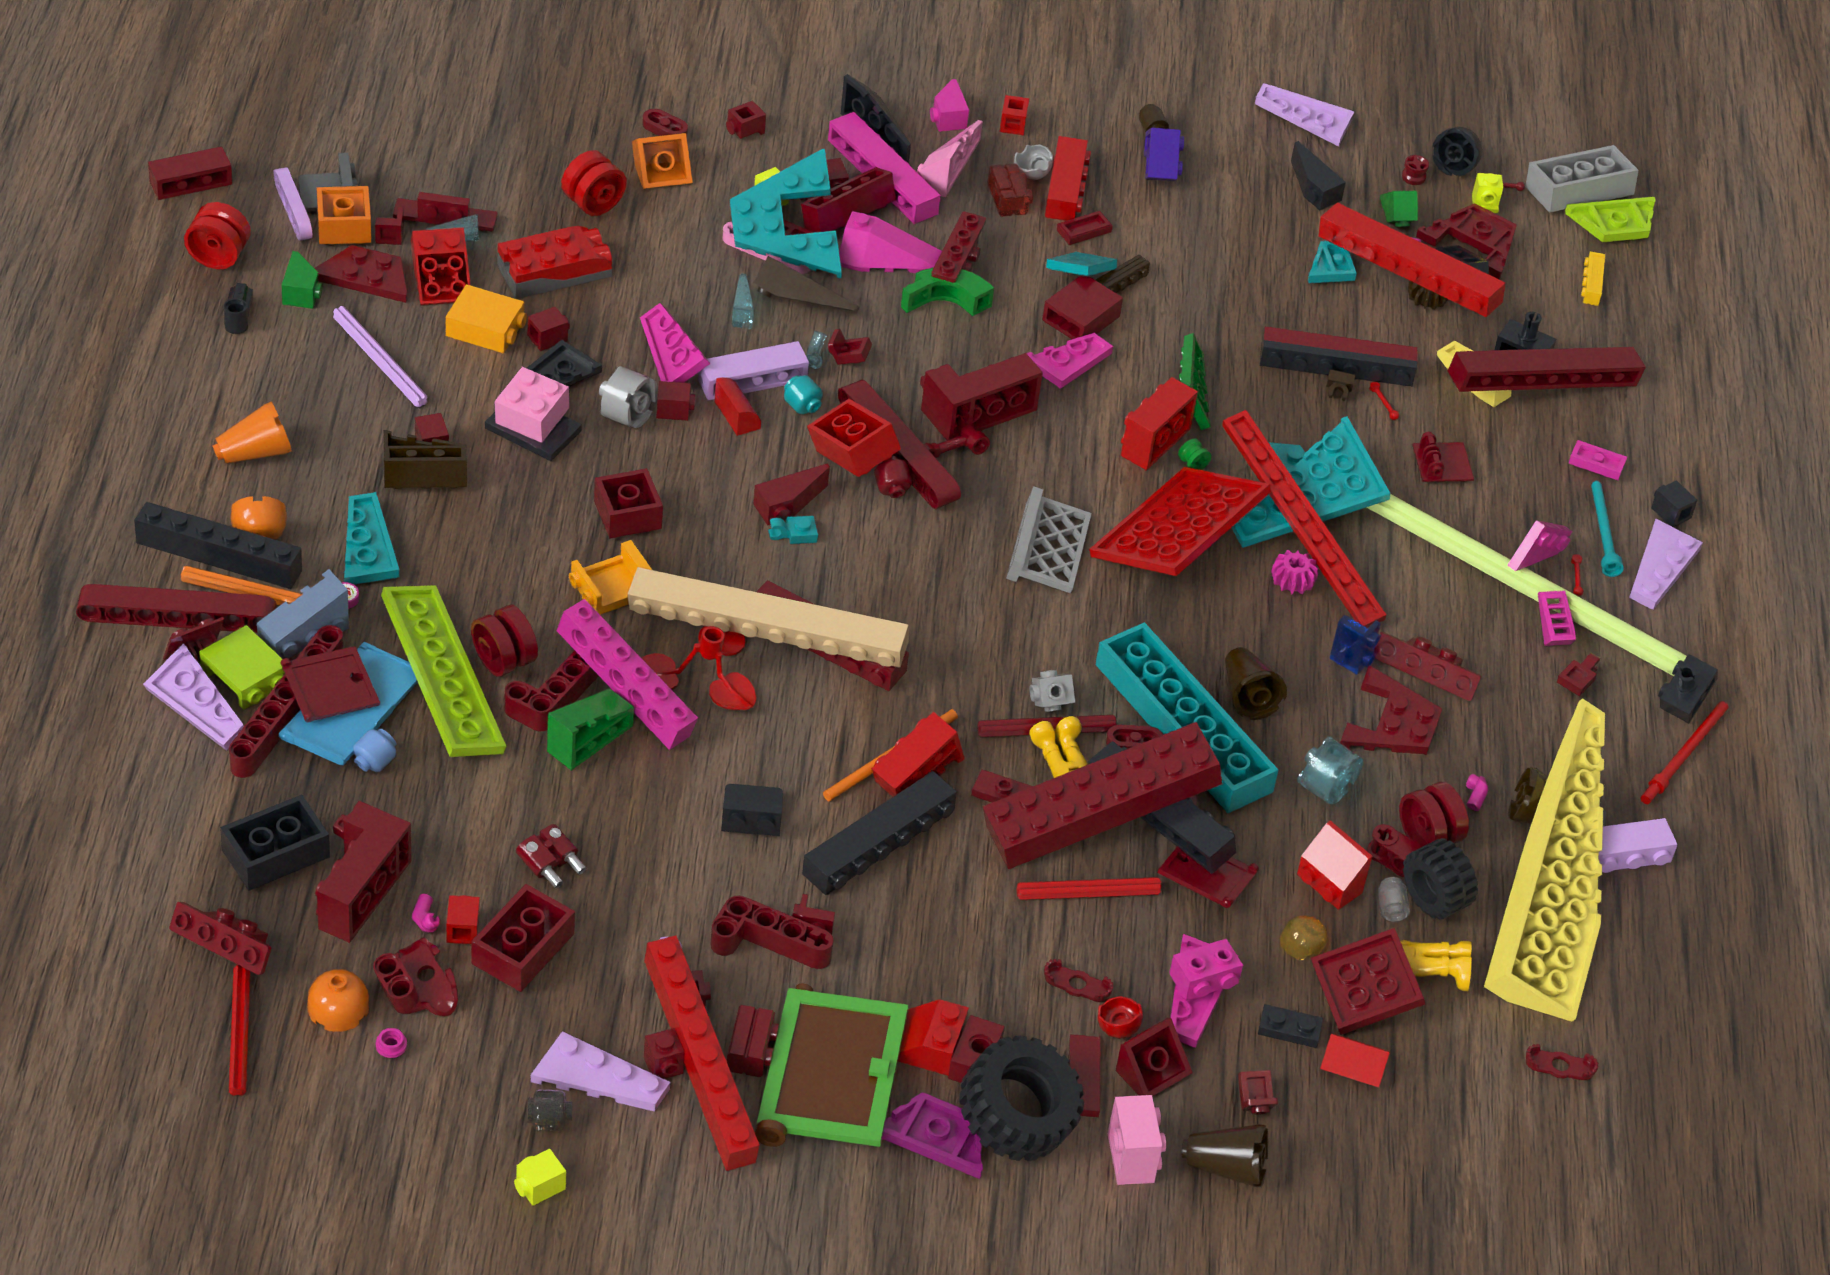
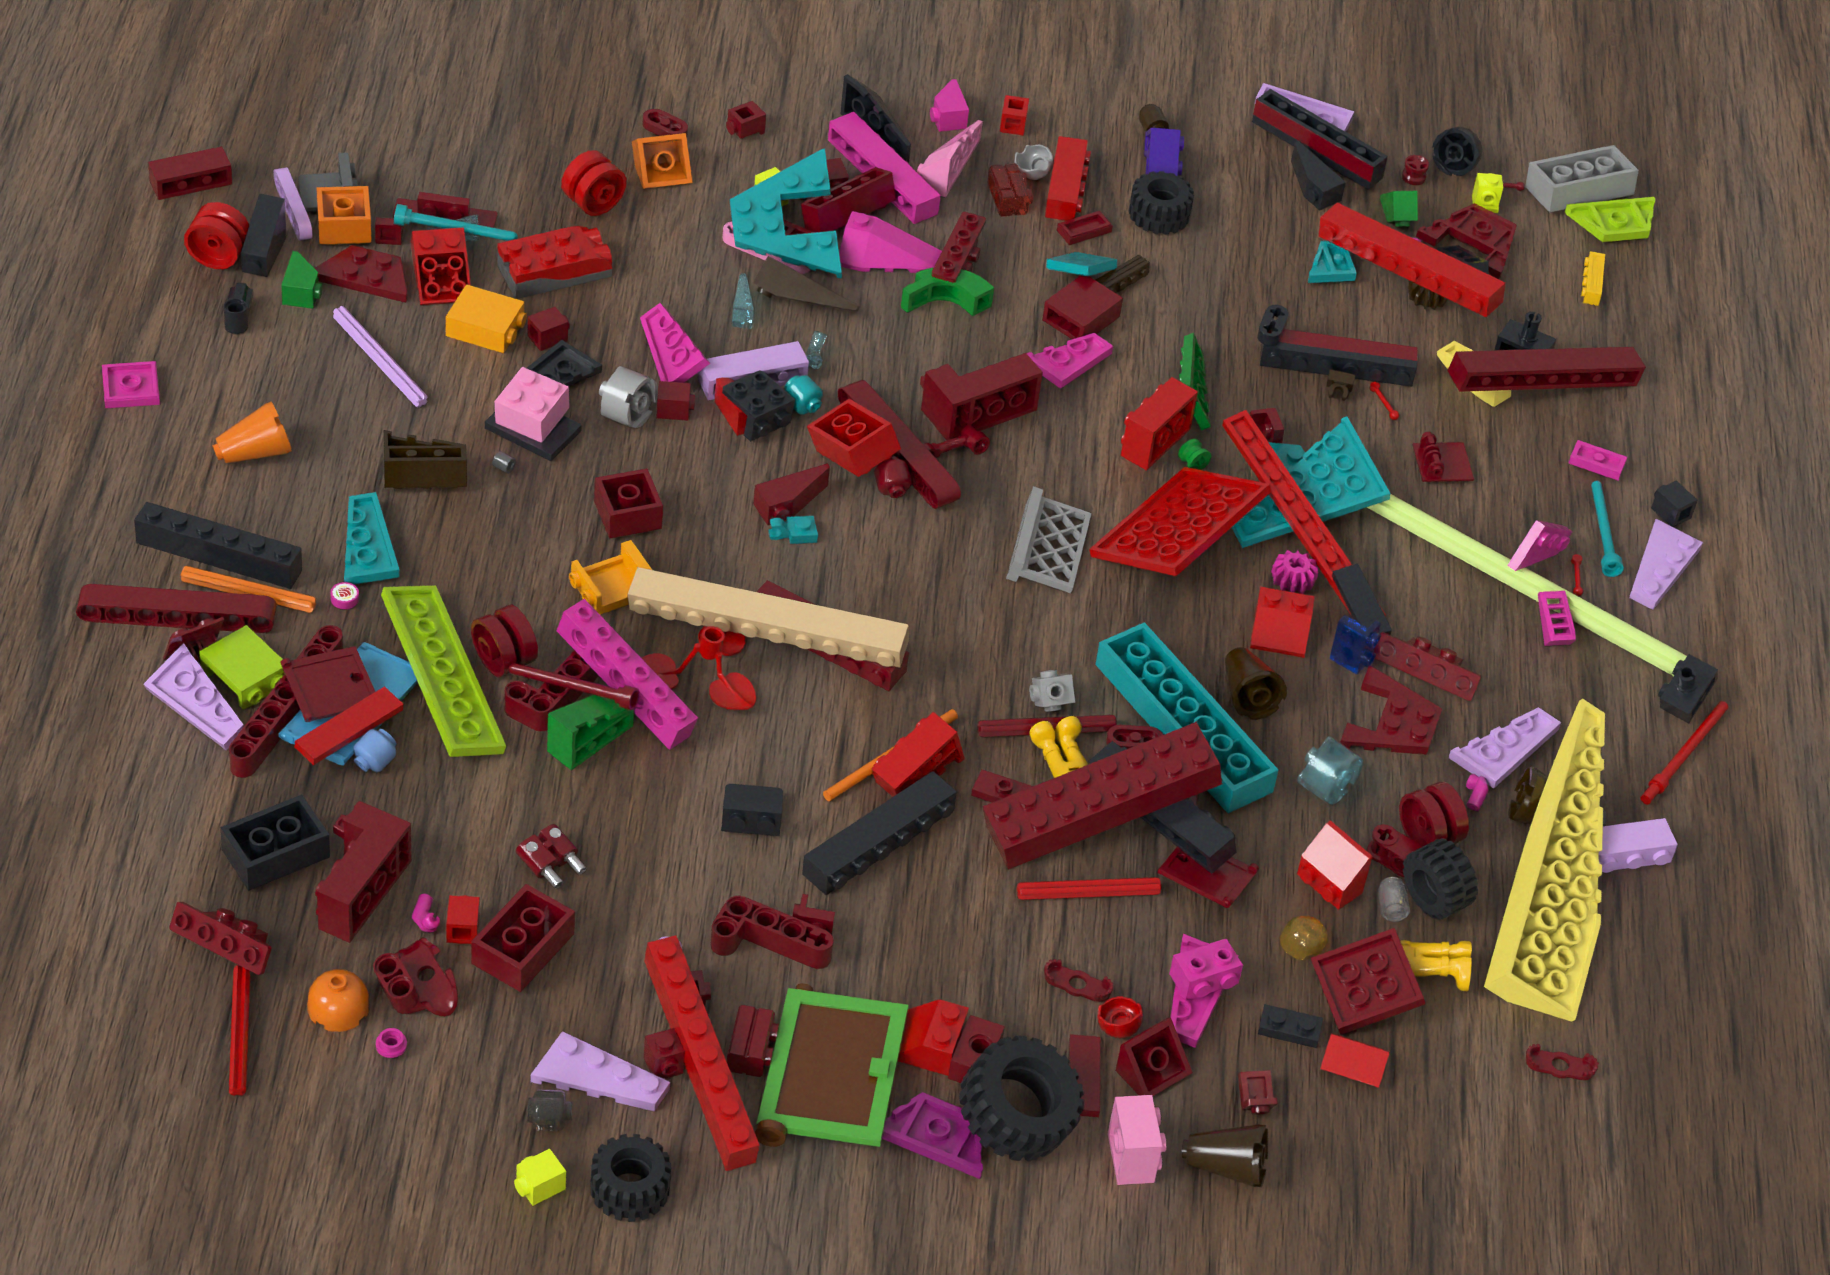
(130, 384): none -> dark pink tile
(260, 517): orange cylinder -> none
(264, 235): none -> black slope
(293, 625): sand blue wedge -> none
(348, 725): none -> red tile
(405, 216): none -> teal piece
(431, 427): dark red brick -> none
(504, 462): none -> dark grey piece
(625, 696): none -> dark red piece
(630, 1198): none -> black tyre
(762, 401): none -> black bracket
(848, 350): dark red bracket -> none
(1161, 202): none -> black tyre
(1269, 423): none -> dark red bracket
(1277, 326): none -> black beam
(1282, 622): none -> red slope
(1323, 139): none -> black brick
(1360, 597): none -> black tile
(1506, 747): none -> lavender wing
(1579, 676): dark red plate -> none

